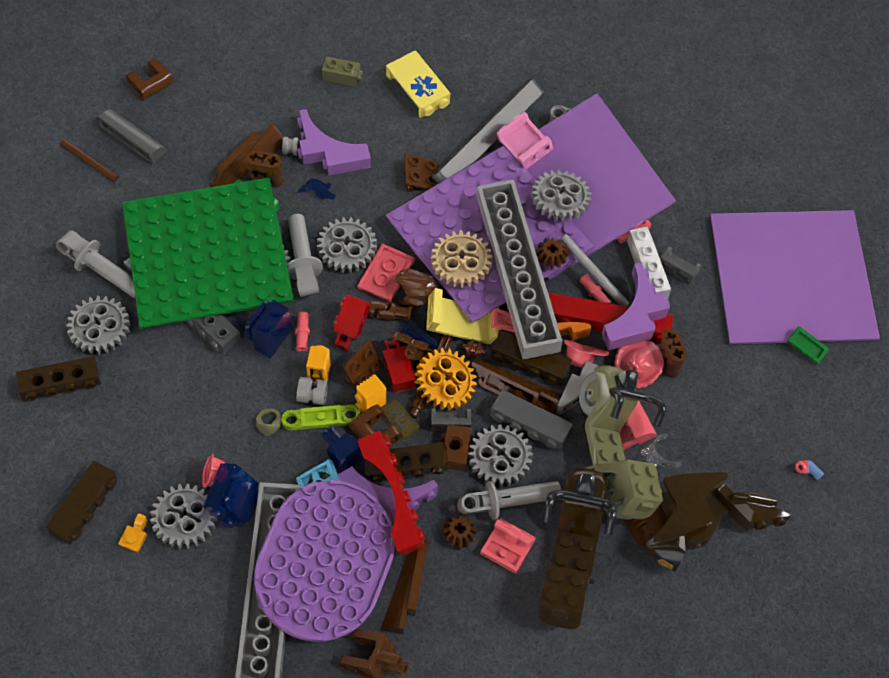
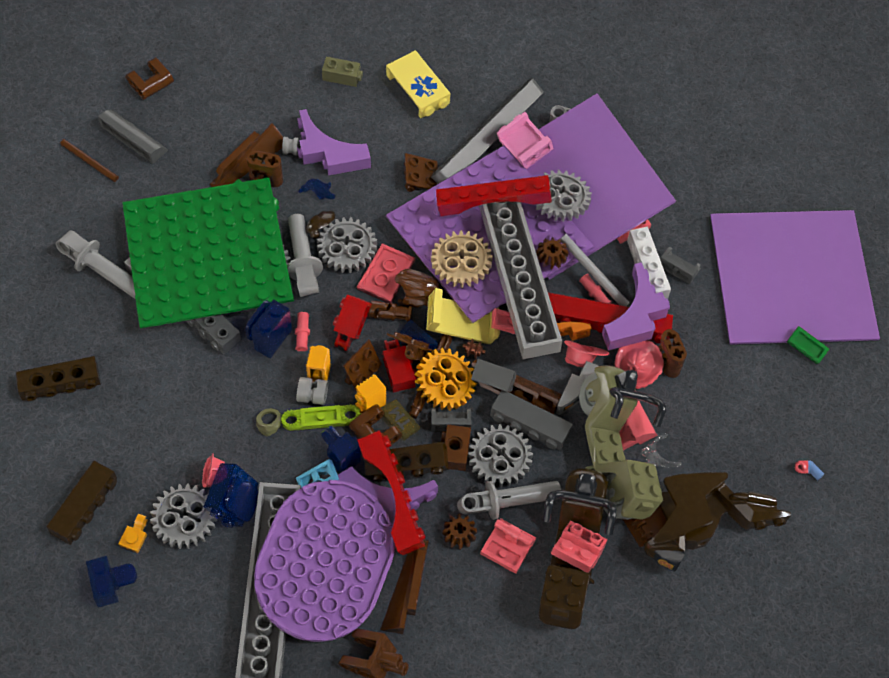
(107, 580): none -> clear blue brick
(114, 316): light grey gear -> none
(319, 221): none -> dark brown arm
(494, 375): none -> dark grey hinge
(525, 190): none -> red arch
(549, 367): dark brown brick -> none
(579, 546): none -> coral brick

